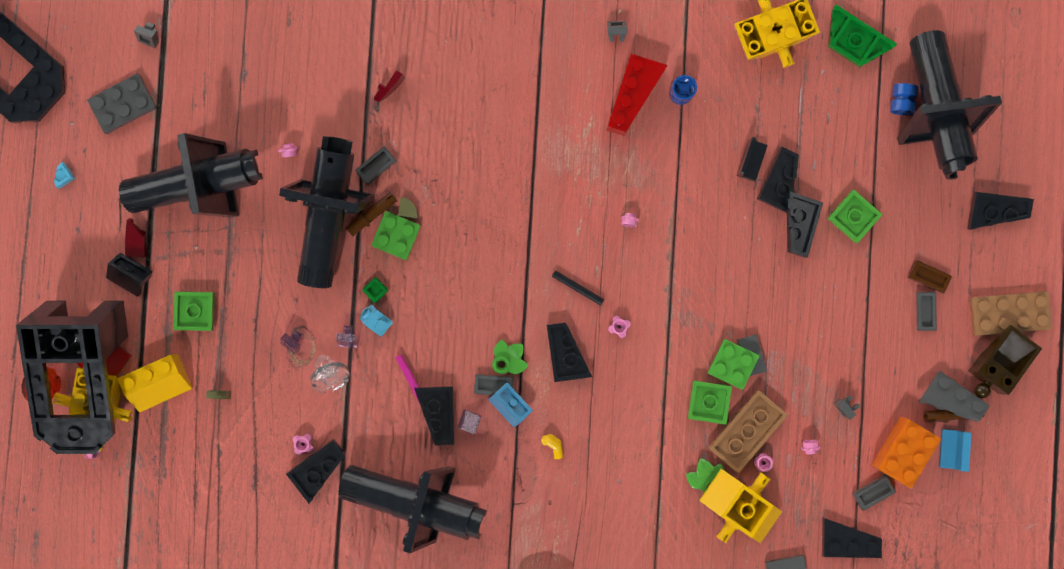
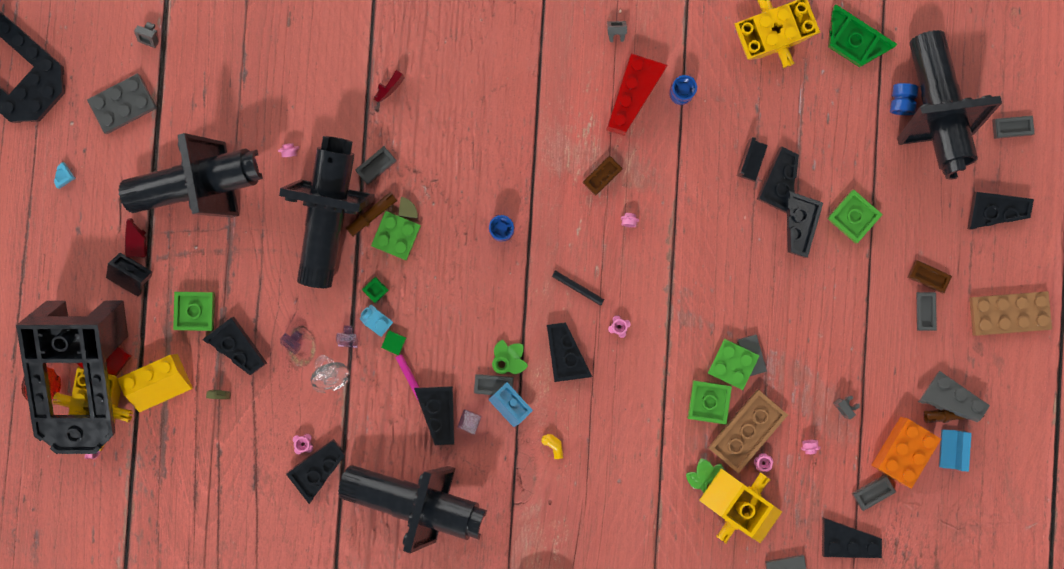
(235, 344): none -> black wing
(393, 342): none -> green tile
(501, 228): none -> blue wheel
(602, 175): none -> reddish brown plate
(1008, 358): dark brown slope -> none
(1013, 127): none -> dark grey tile

